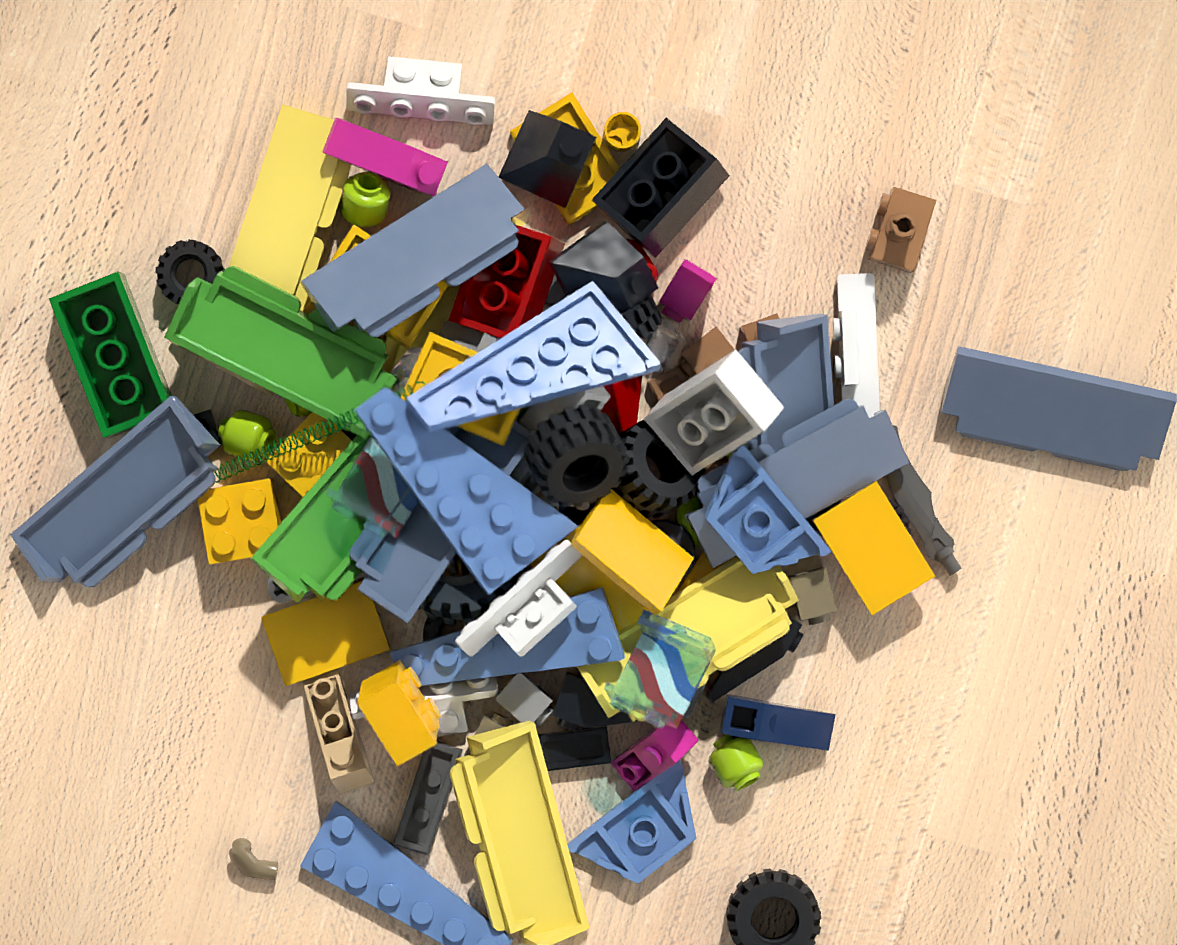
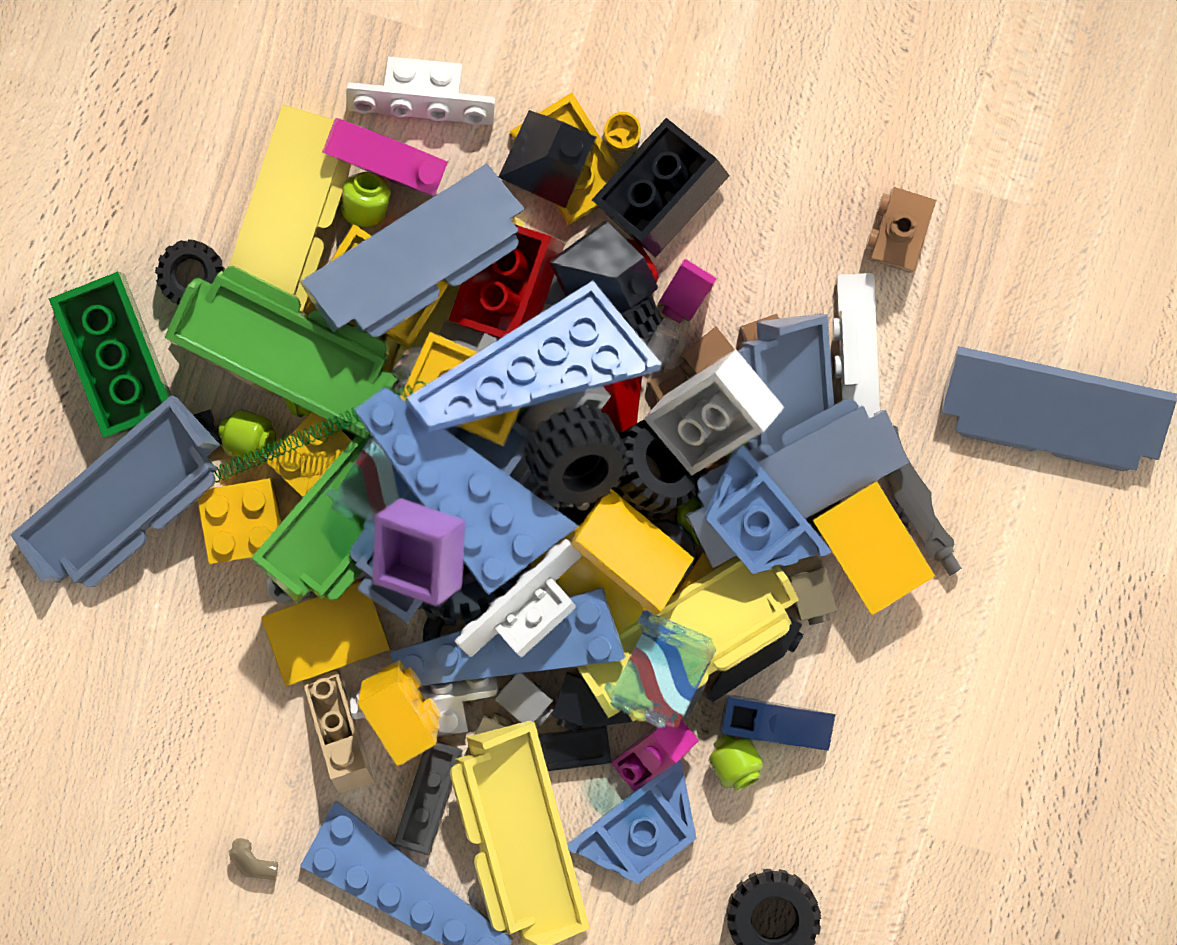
(418, 551): none -> medium lavender piece

